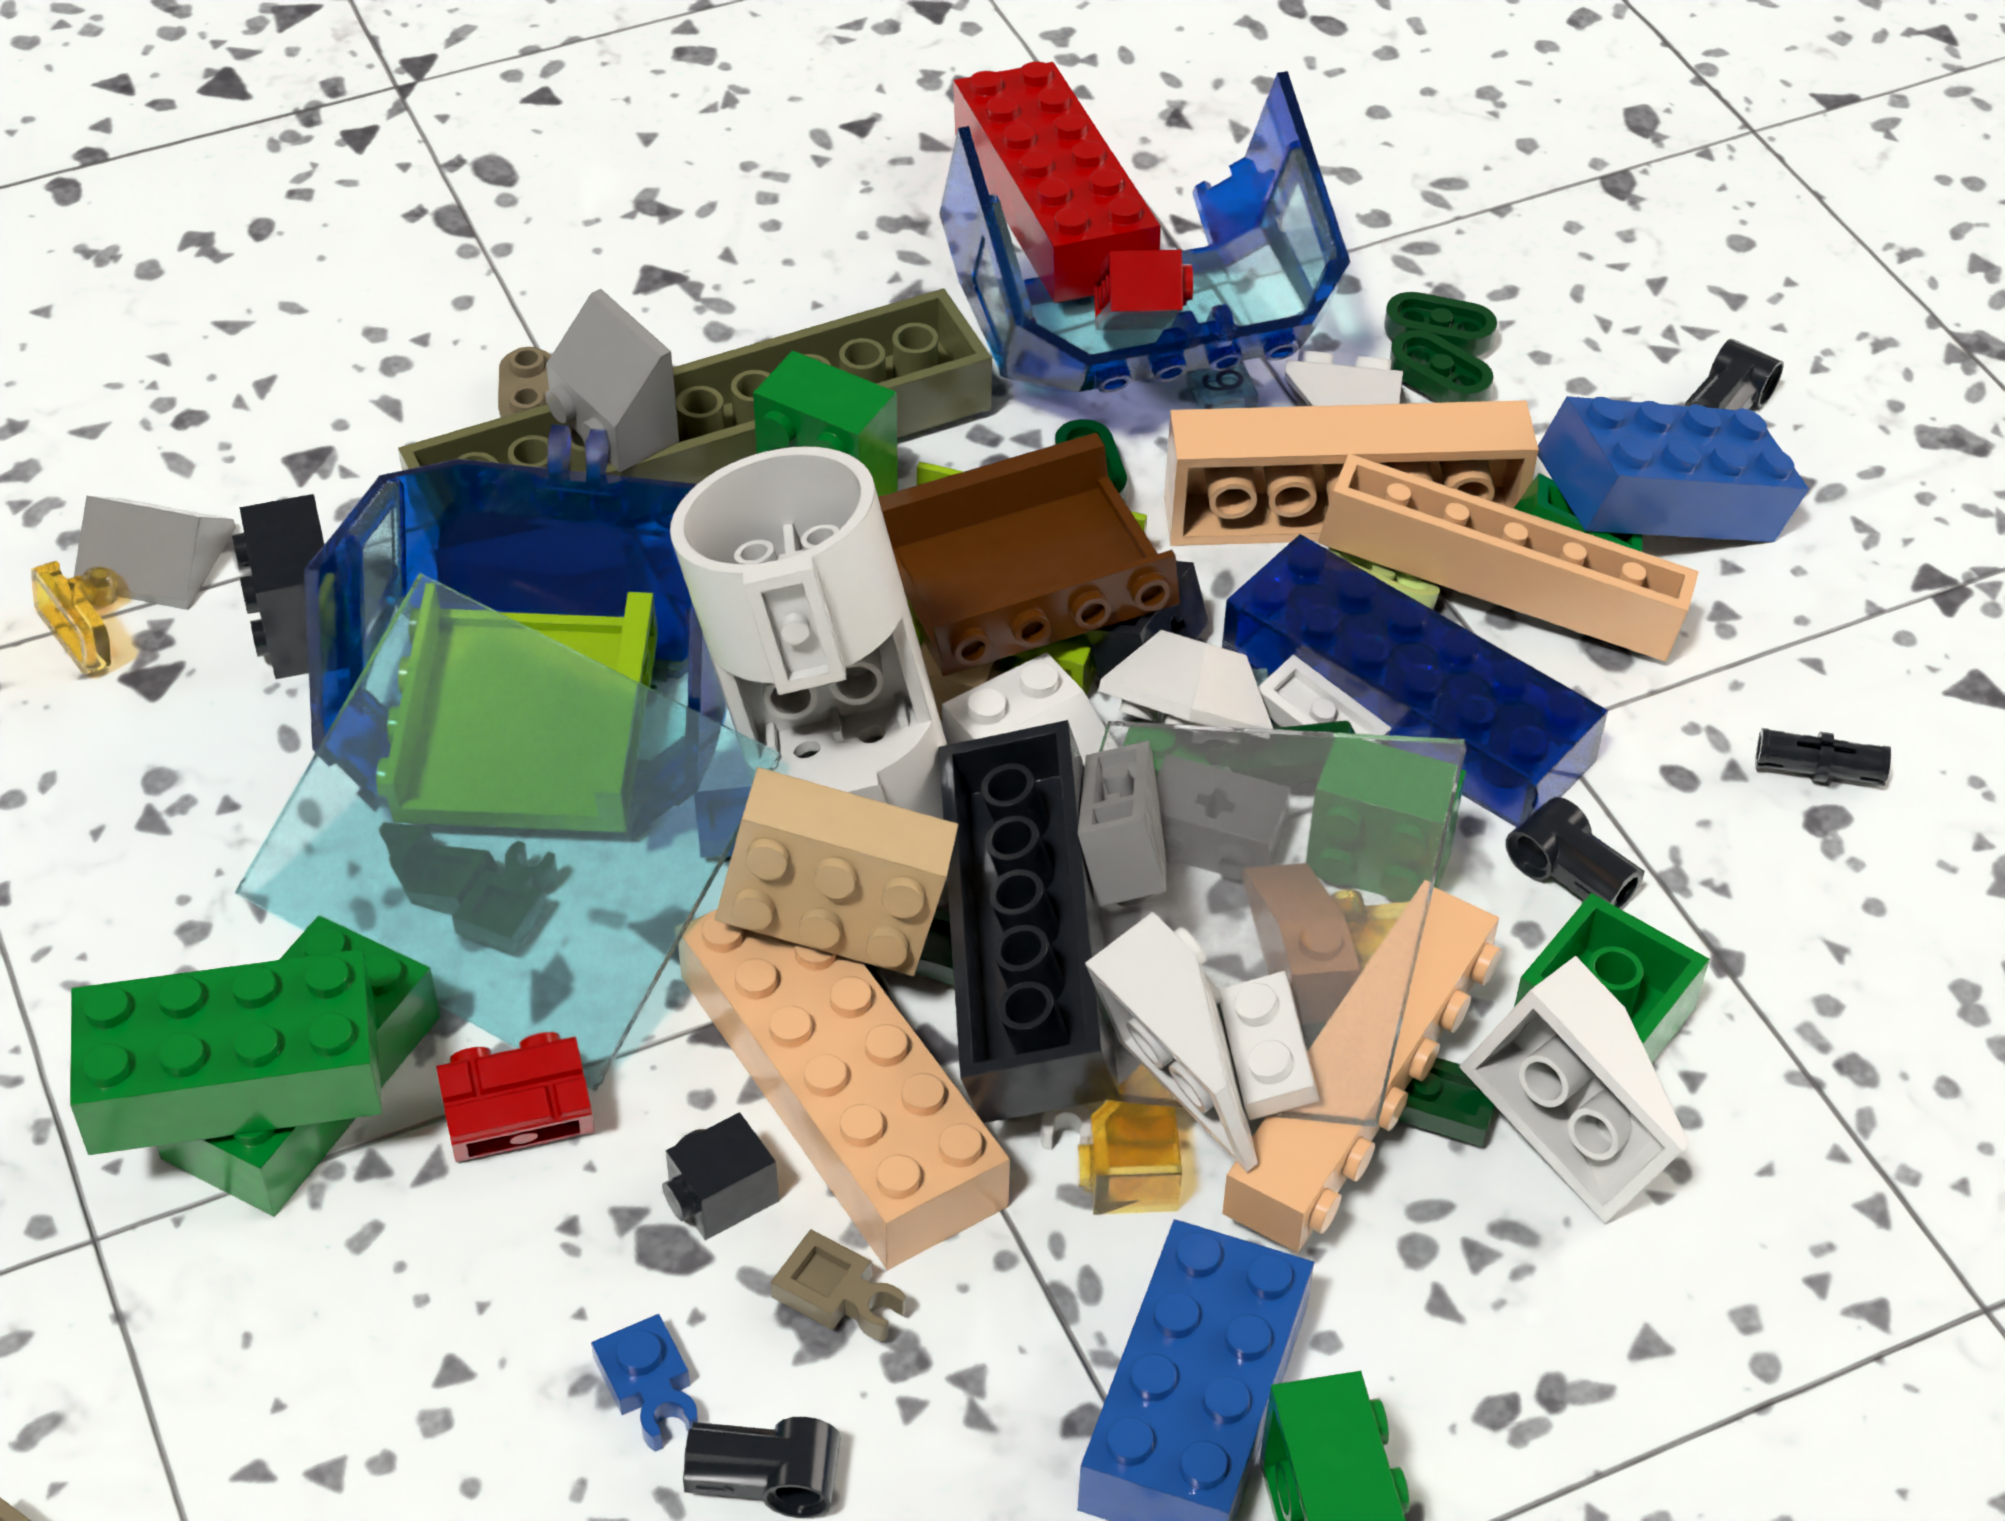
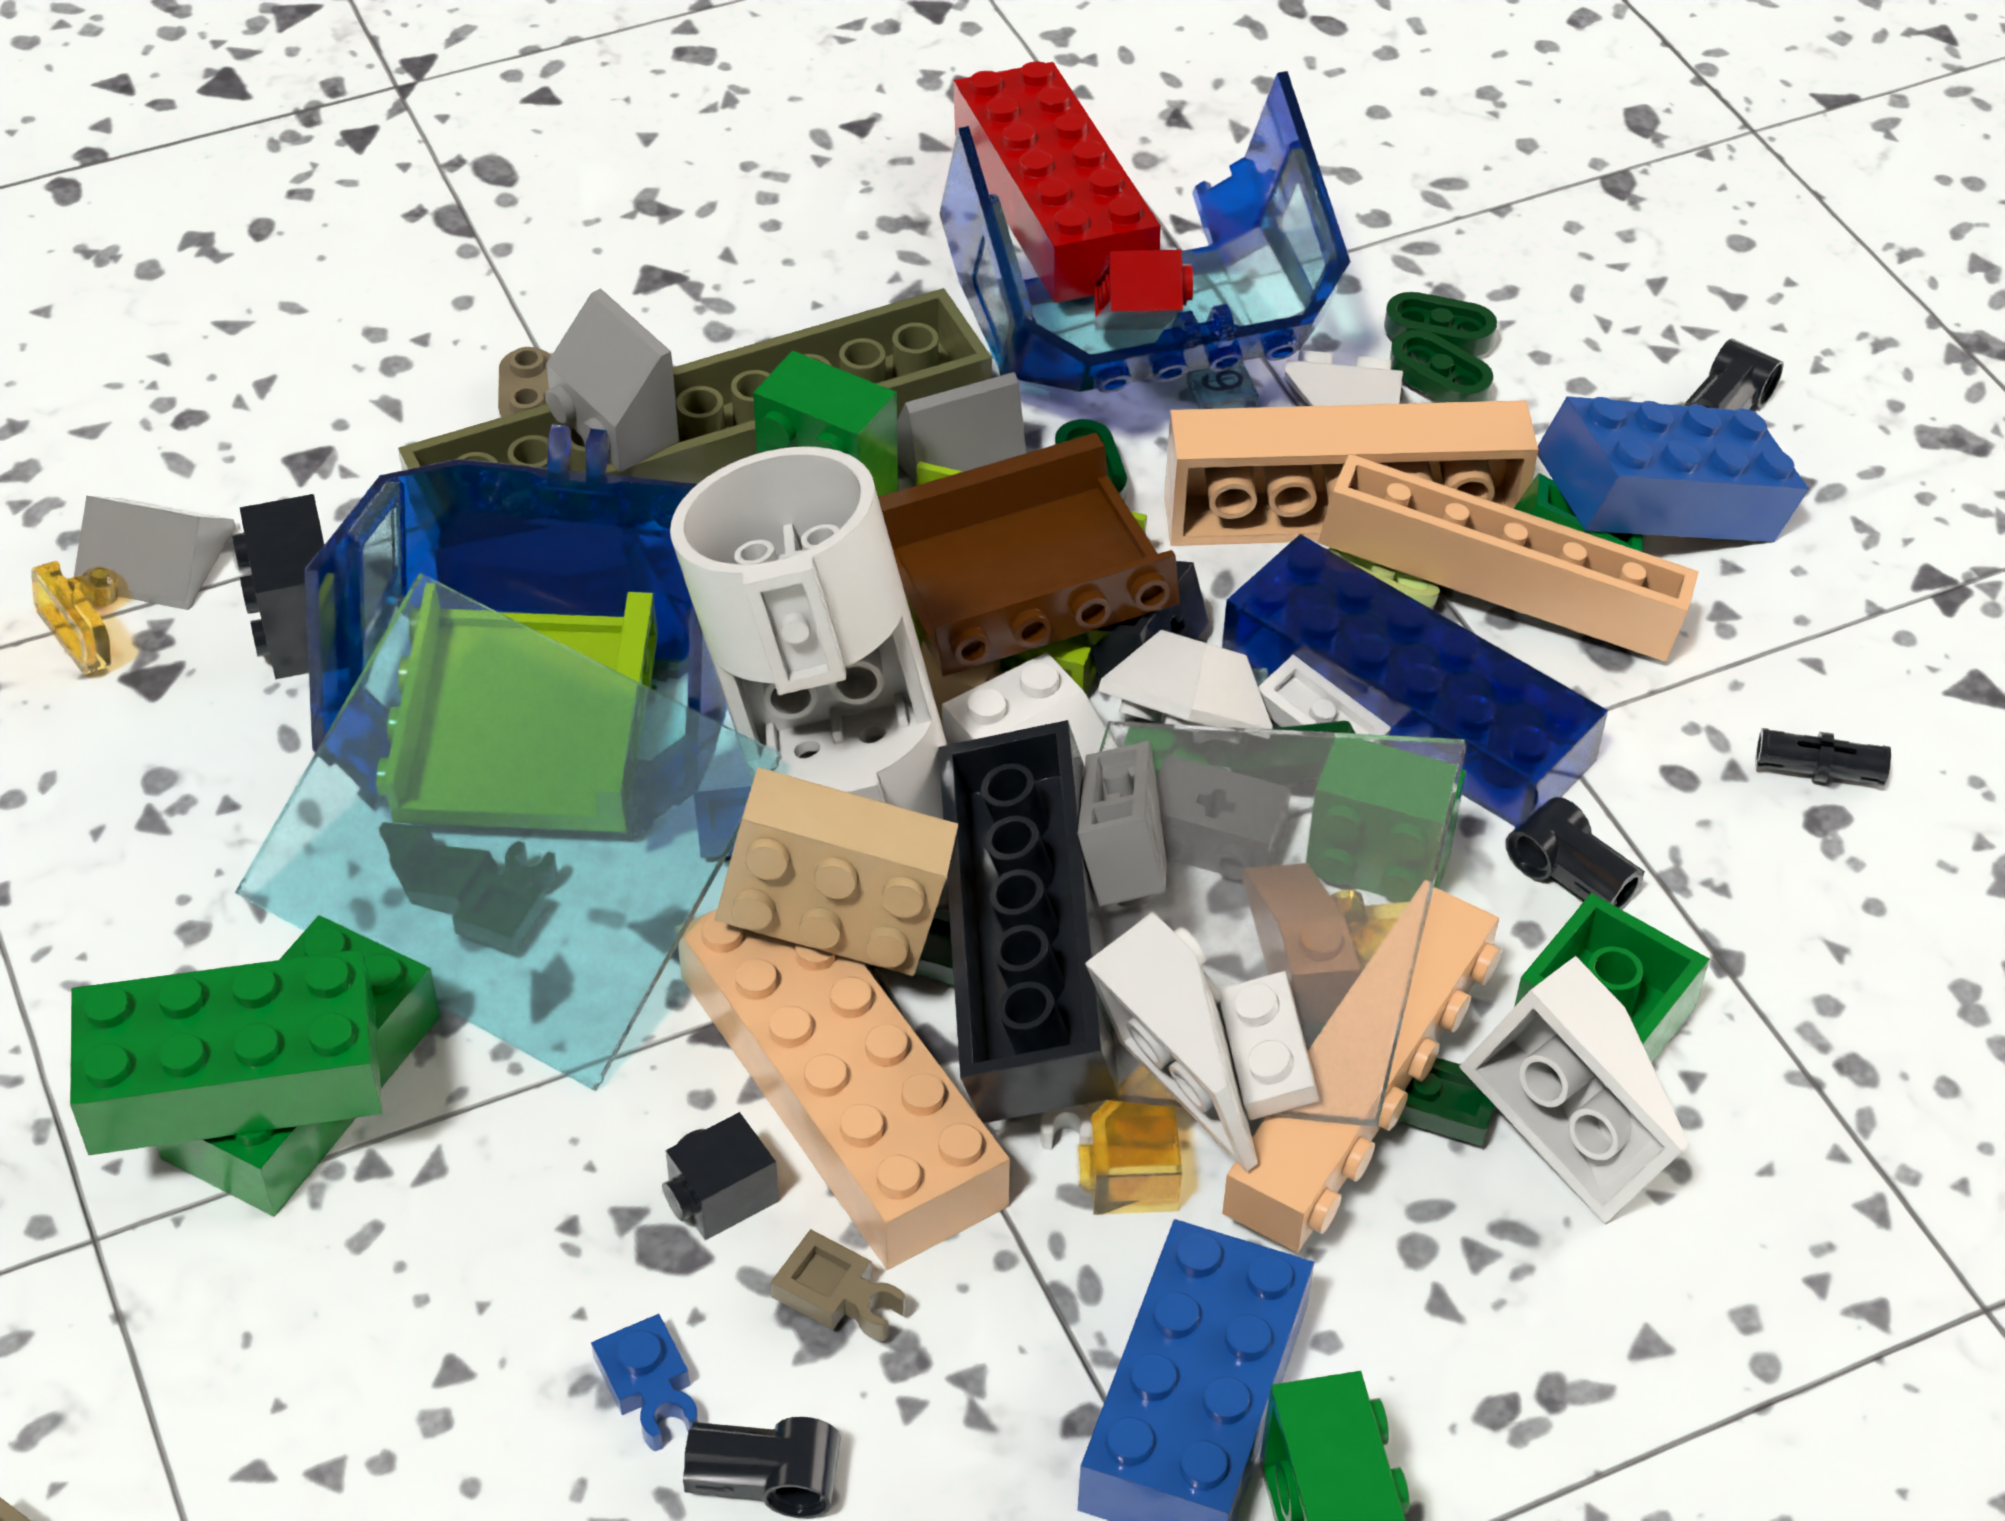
(515, 1096): red brick -> none
(962, 426): none -> light grey slope

